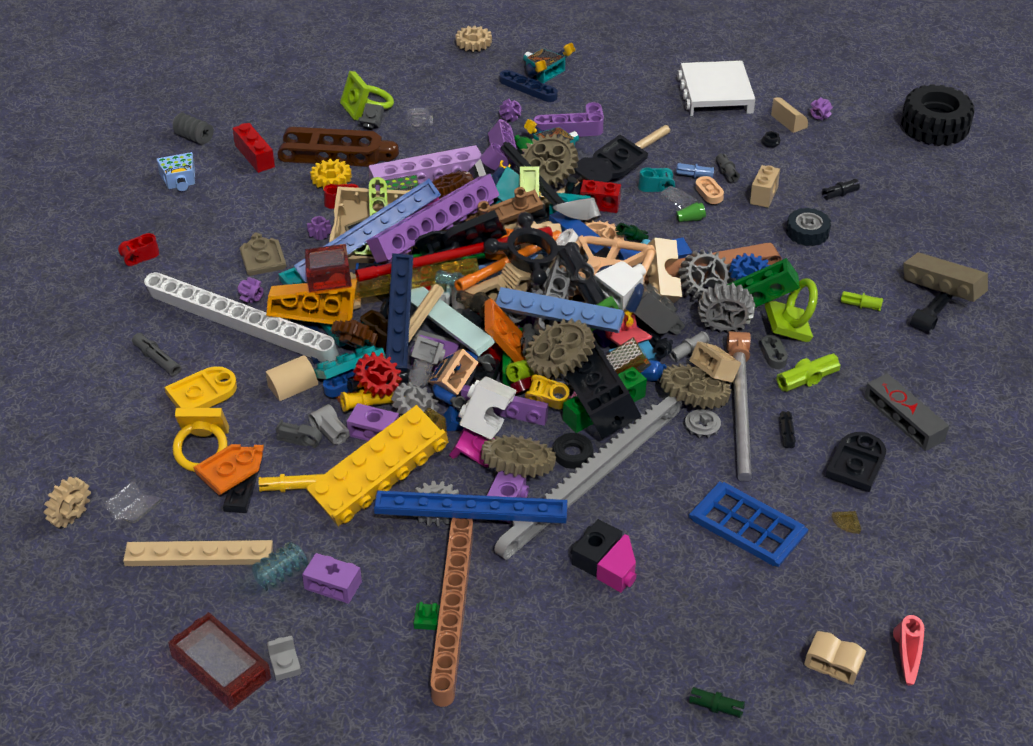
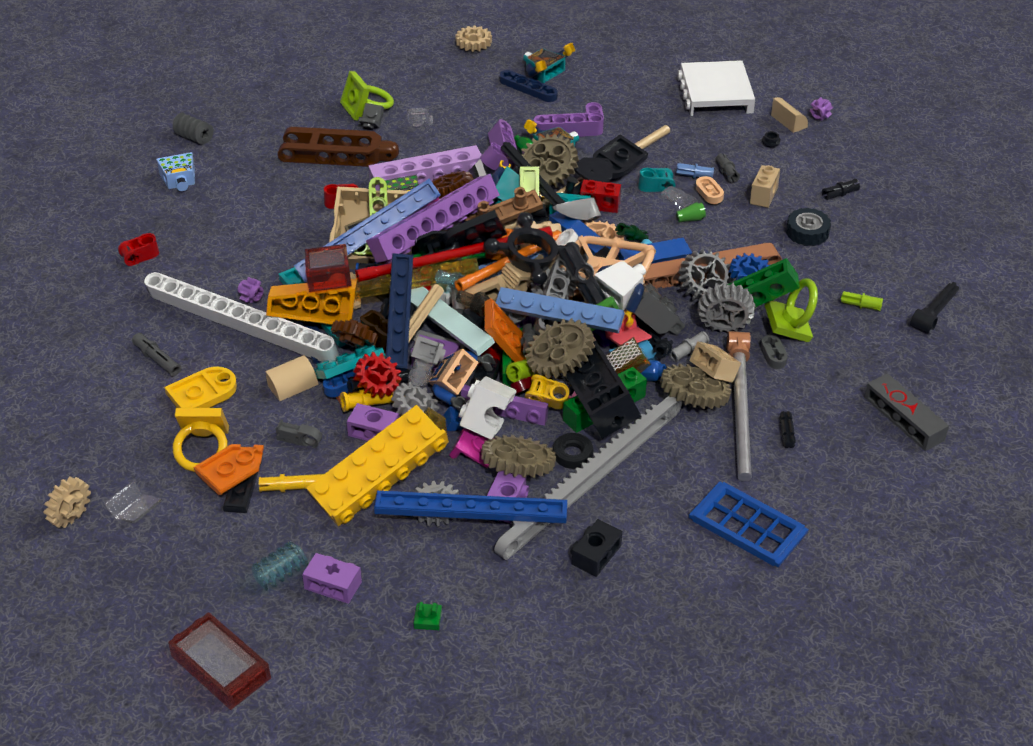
(196, 553): tan plate -> none
(253, 147): red brick -> none
(262, 255): dark tan tile -> none
(283, 658): light grey bracket -> none
(319, 228): medium lavender gear -> none
(326, 420): light grey piece -> none
(330, 173): yellow gear -> none
(451, 612): nougat beam -> none
(510, 110): medium lavender gear -> none
(618, 566): dark pink slope -> none
(665, 256): arch -> none
(707, 417): light grey gear -> none
(717, 702): dark green pin -> none
(808, 372): lime piece -> none
(835, 657): tan brick -> none
(847, 520): clear yellow tile -> none
(857, 463): black plate -> none
(910, 636): coral piece -> none
(937, 115): black tyre -> none
(946, 276): dark tan brick -> none

